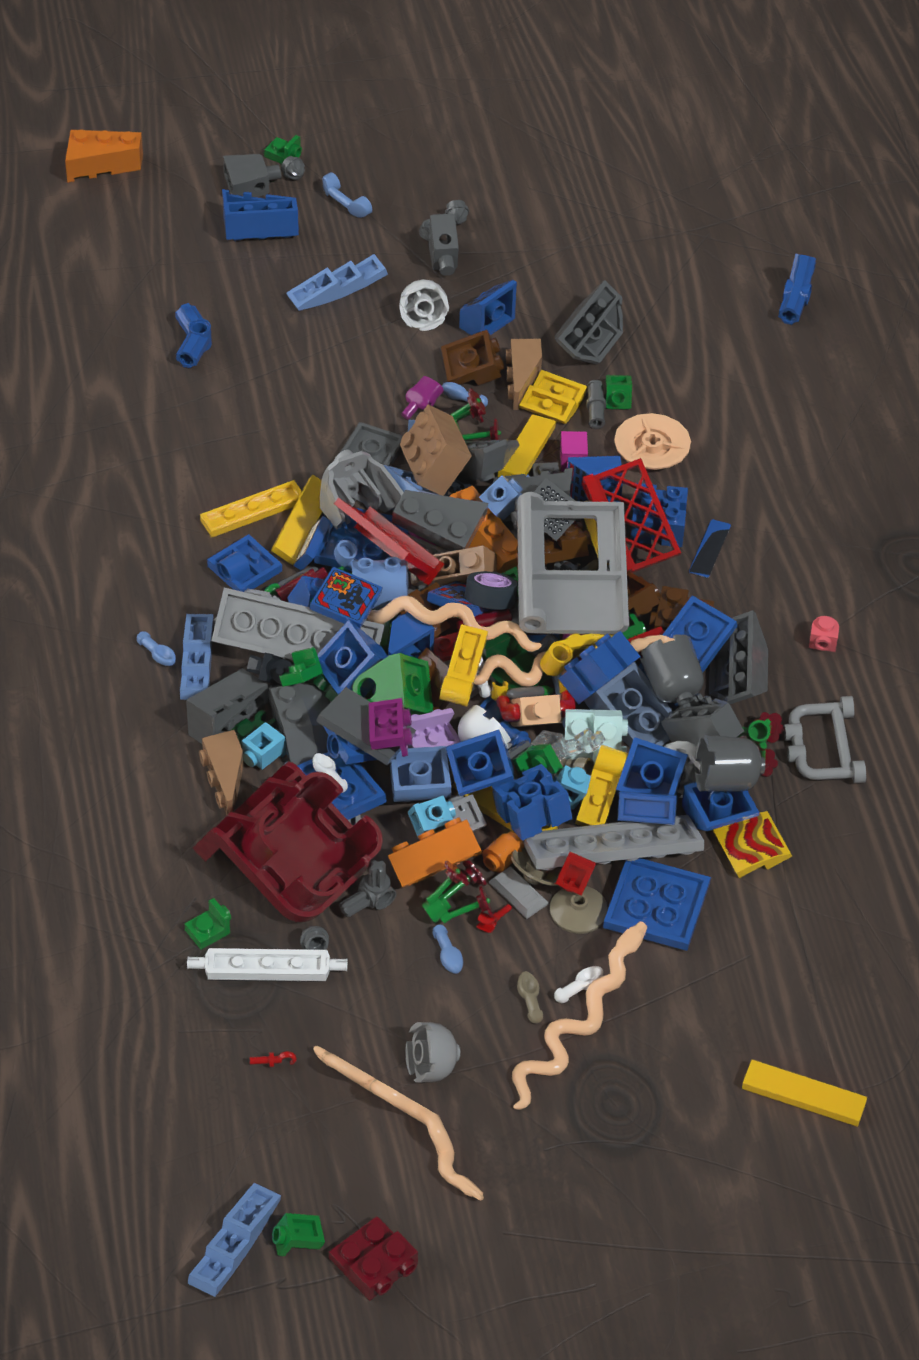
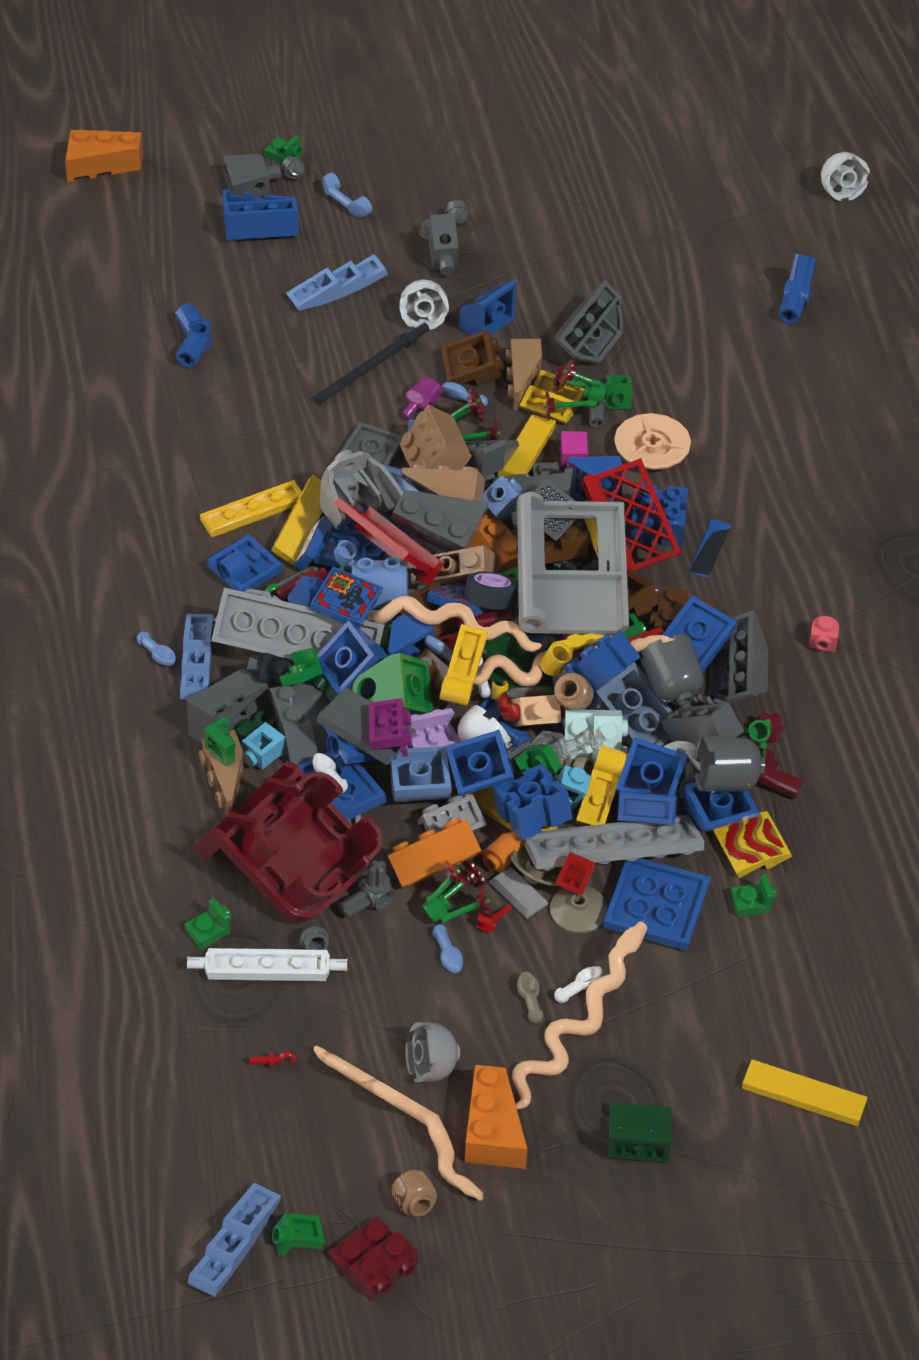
(219, 741): none -> green bracket
(406, 340): none -> black bar
(414, 1193): none -> medium nougat head
(423, 819): medium azure brick -> none
(438, 647): none -> medium blue piece
(447, 482): none -> medium nougat slope
(493, 1122): none -> orange wedge
(573, 692): none -> medium nougat head
(593, 388): none -> plant
(639, 1132): none -> dark green bracket
(753, 898): none -> green bracket
(780, 781): none -> dark red cylinder
(797, 752): light grey bar -> none
(844, 175): none -> white cylinder

